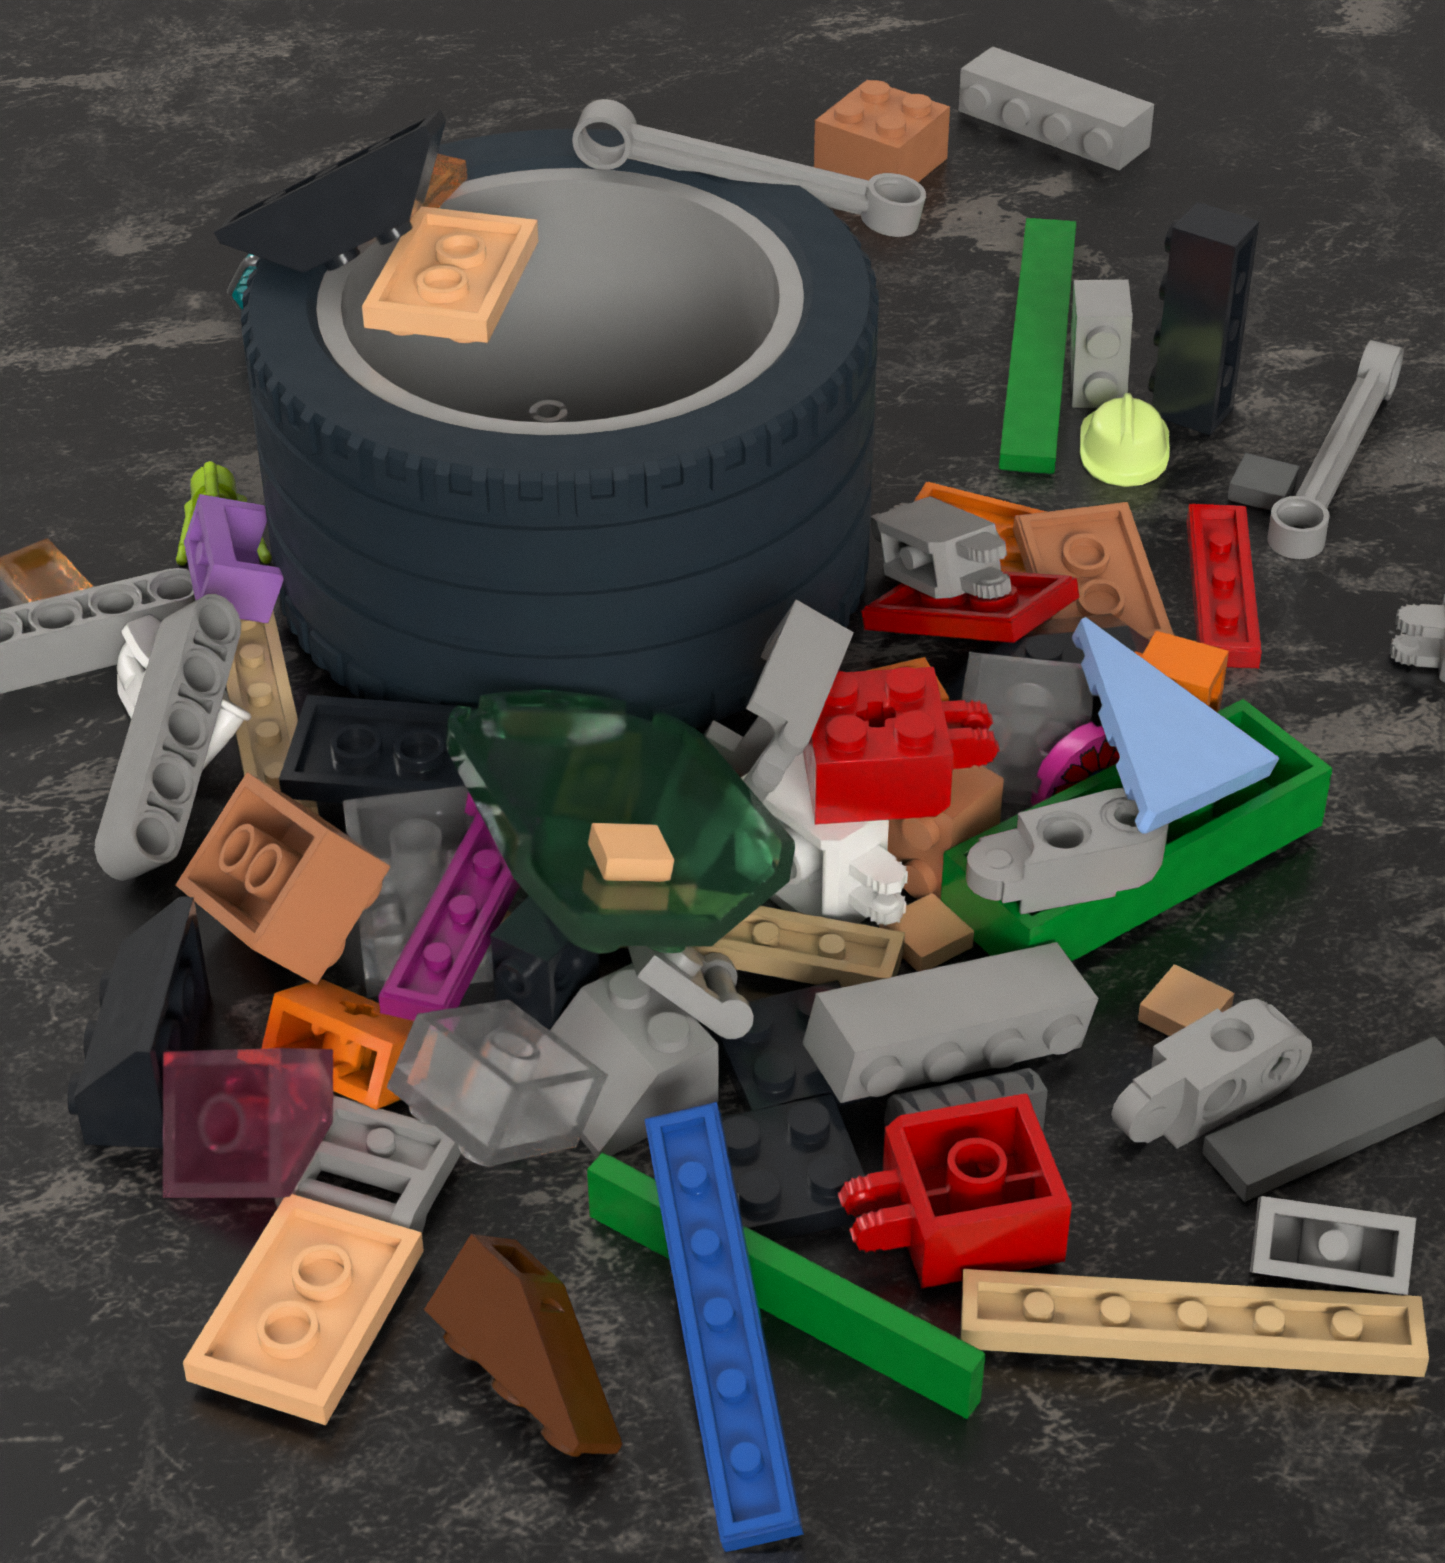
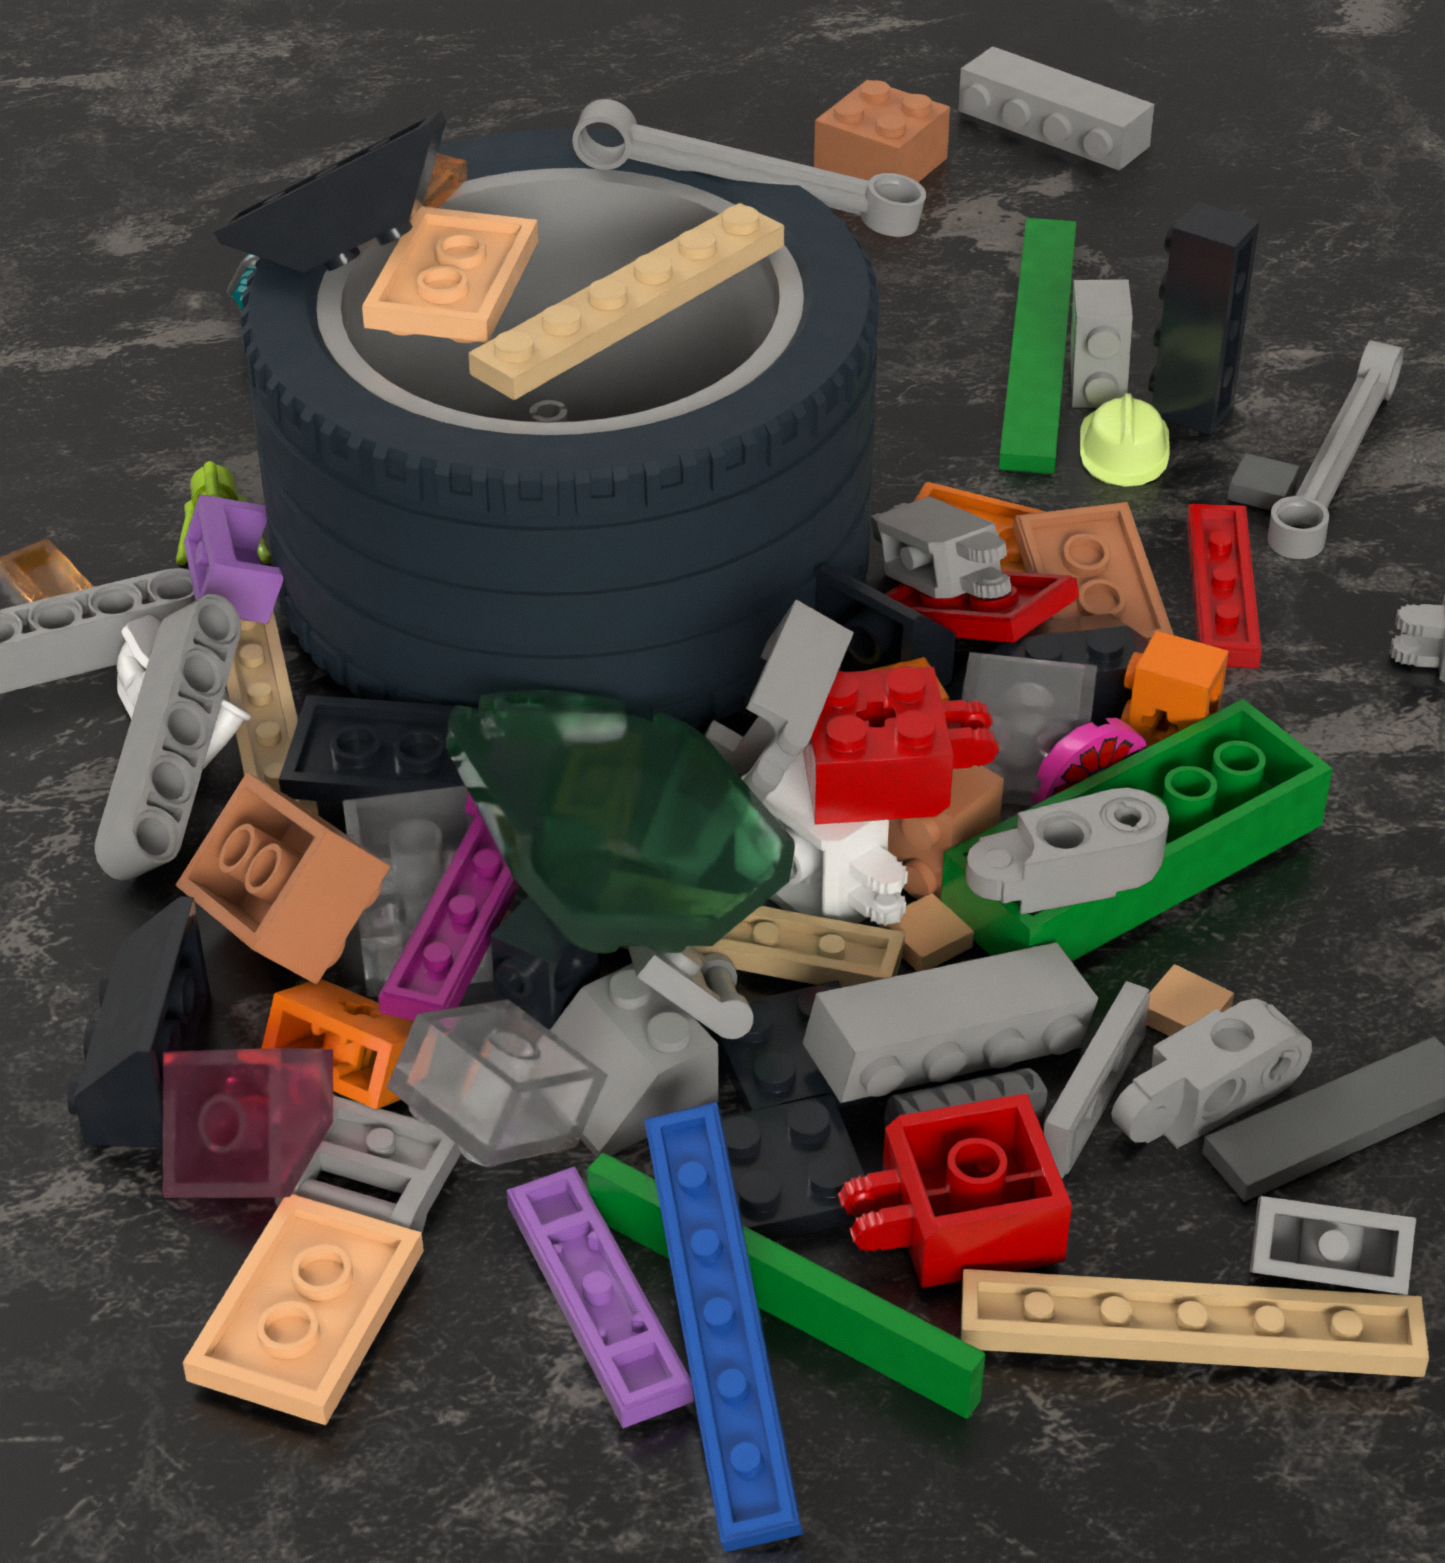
(523, 1330): reddish brown slope -> none
(600, 1297): none -> medium lavender plate
(625, 301): none -> tan plate
(630, 852): light nougat tile -> none
(882, 627): none -> black slope
(1097, 1076): none -> light grey tile
(1168, 741): light blue tile -> none

